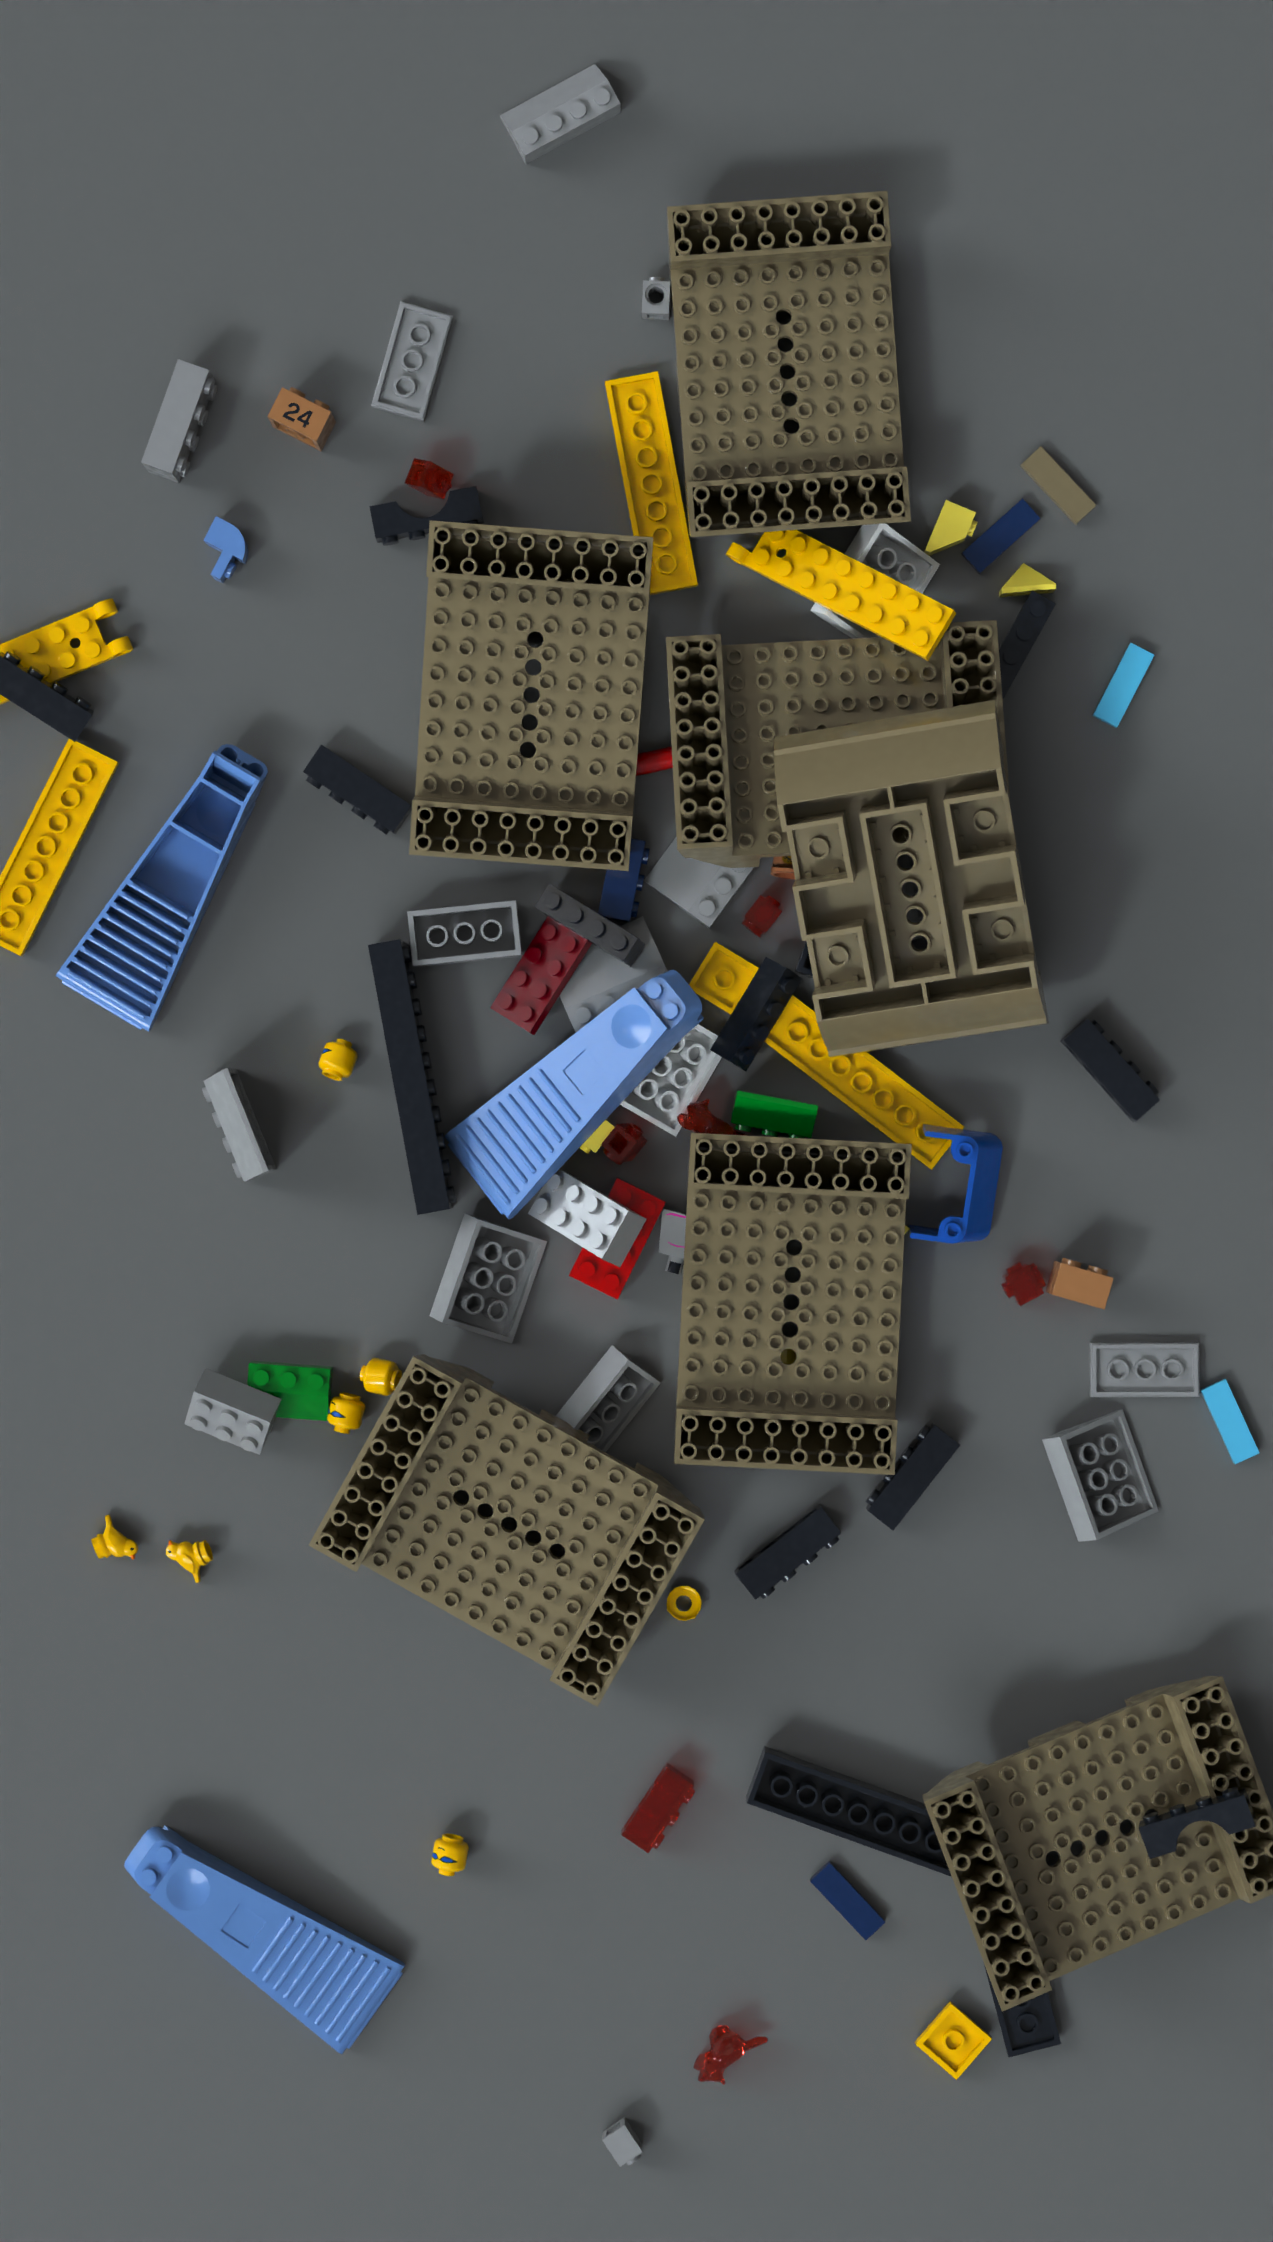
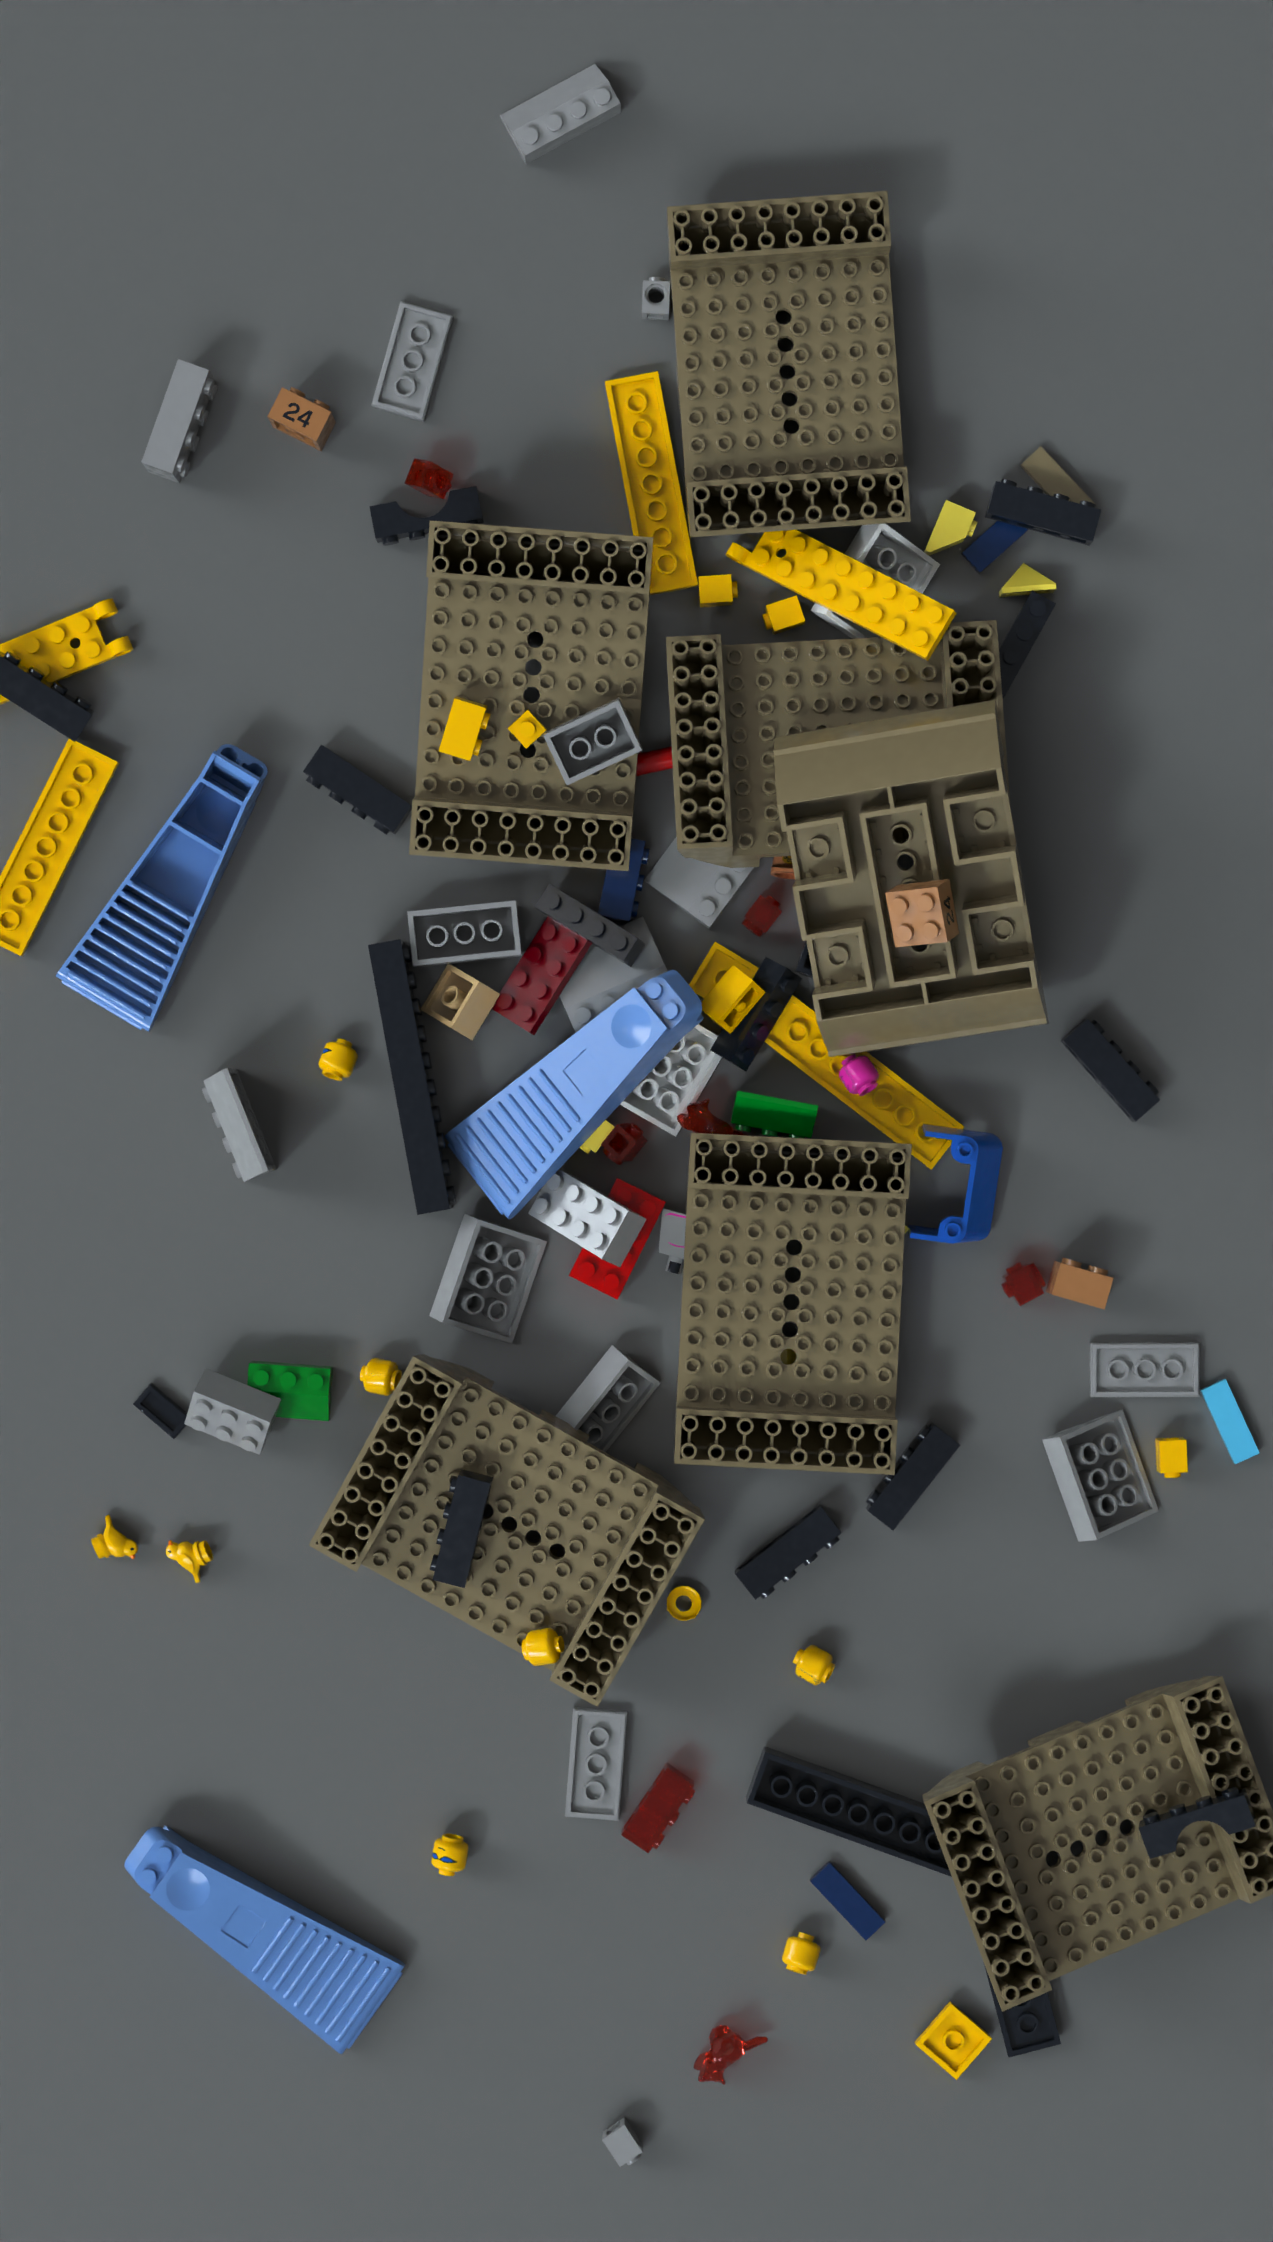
(161, 1410): none -> black tile
(232, 544): medium blue brick -> none
(346, 1412): yellow head -> none
(460, 1001): none -> tan slope
(462, 1528): none -> black brick
(463, 729): none -> yellow brick
(527, 728): none -> yellow plate
(542, 1647): none -> yellow head
(592, 741): none -> light grey brick
(596, 1763): none -> light grey tile
(717, 590): none -> yellow brick
(731, 999): none -> yellow brick
(783, 615): none -> yellow brick
(801, 1953): none -> yellow head
(814, 1665): none -> yellow head
(858, 1075): none -> dark pink head
(922, 913): none -> medium nougat brick
(1042, 512): none -> black brick
(1123, 685): medium azure tile -> none
(1171, 1456): none -> yellow brick

